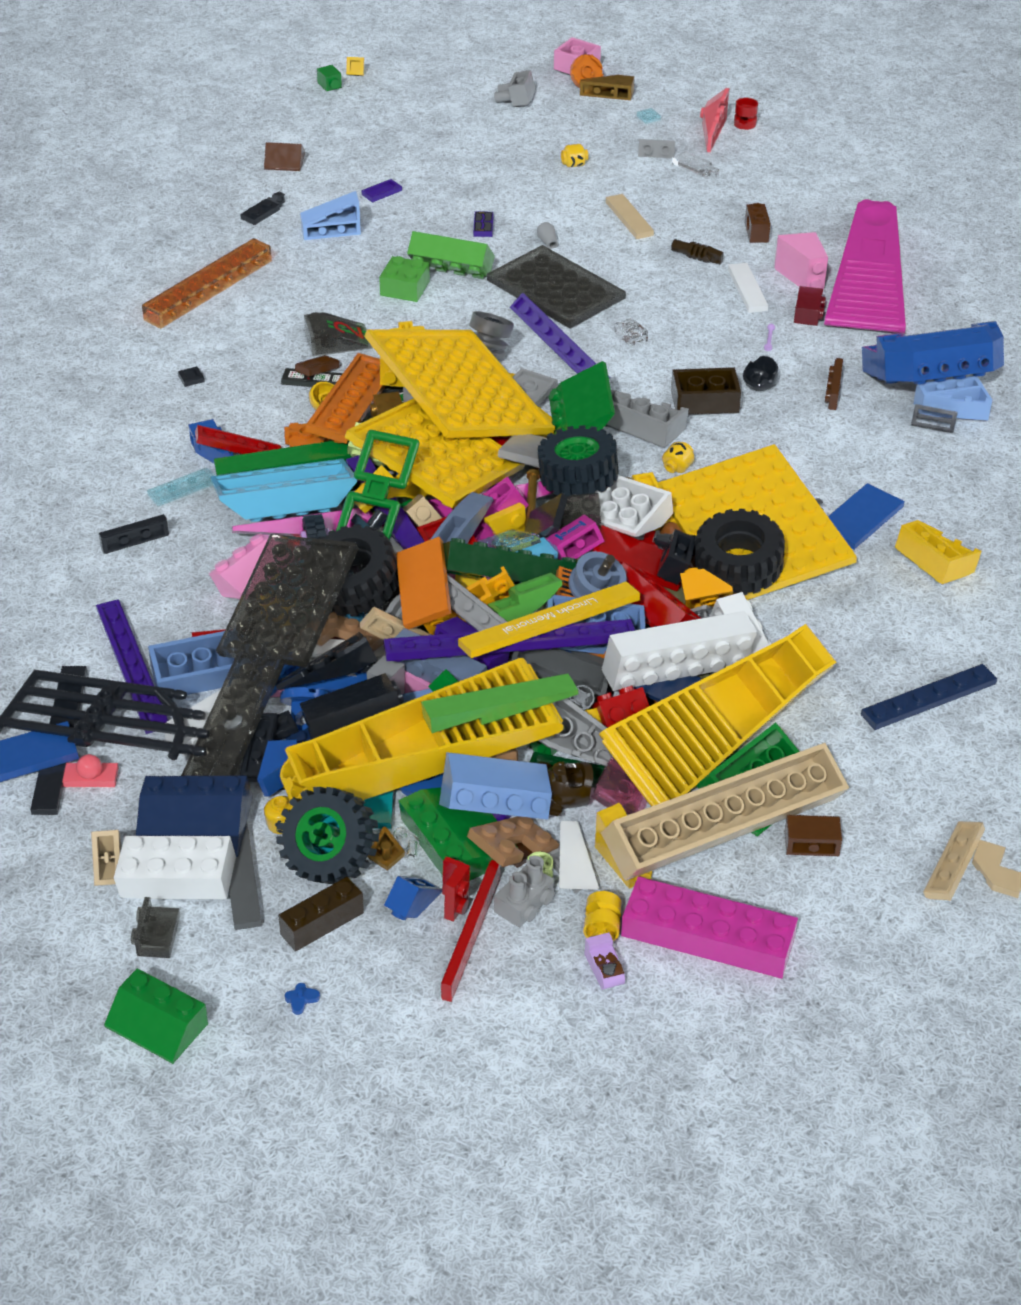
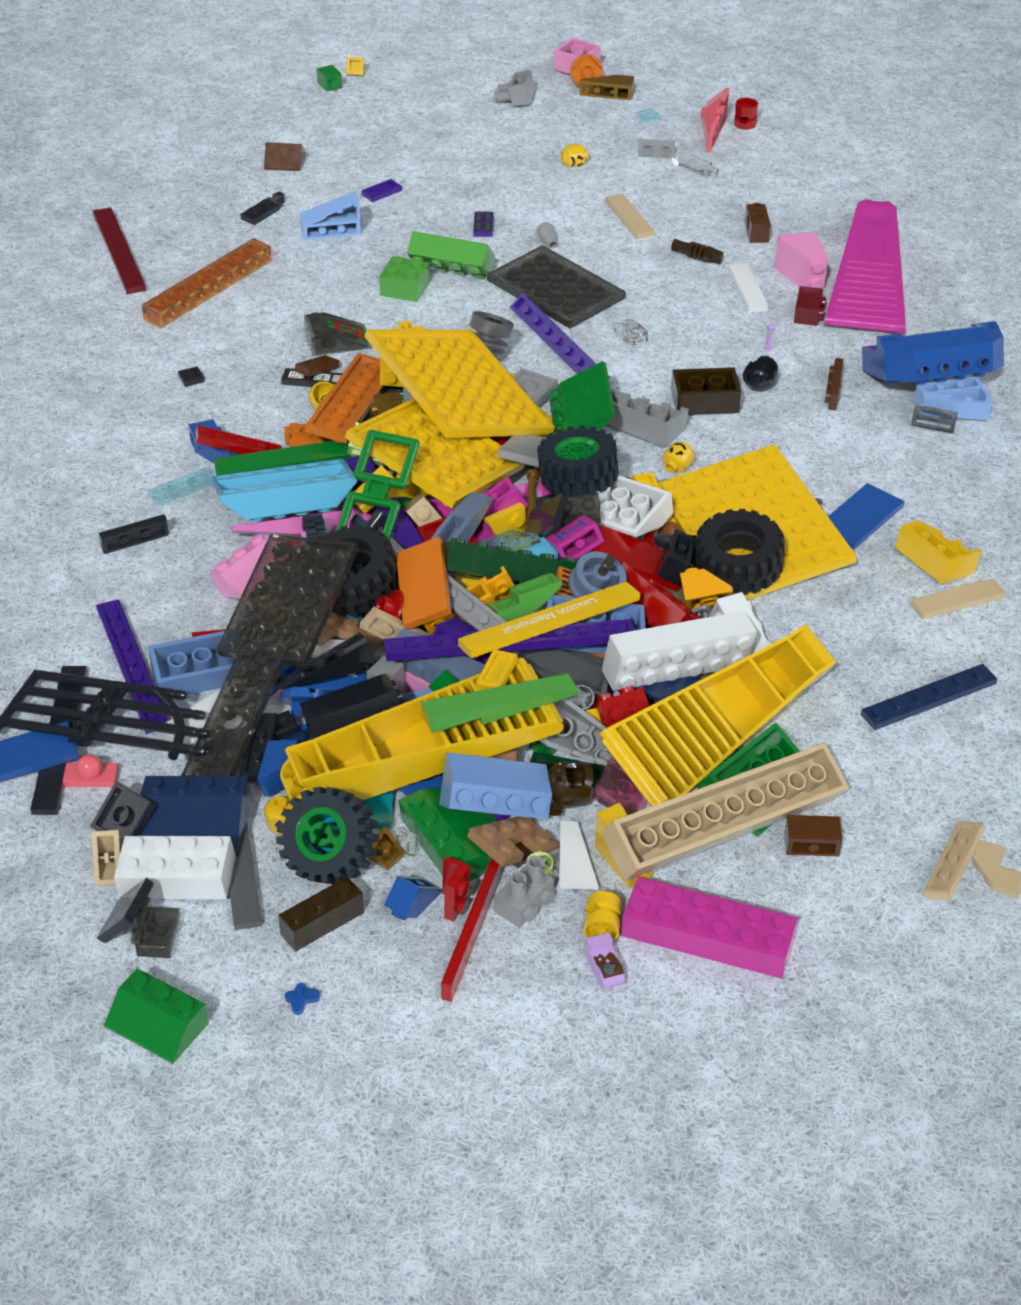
(119, 251): none -> dark red tile
(123, 811): none -> black tile
(125, 910): none -> black tile
(392, 603): none -> red piece
(496, 670): none -> yellow tile
(957, 598): none -> tan tile

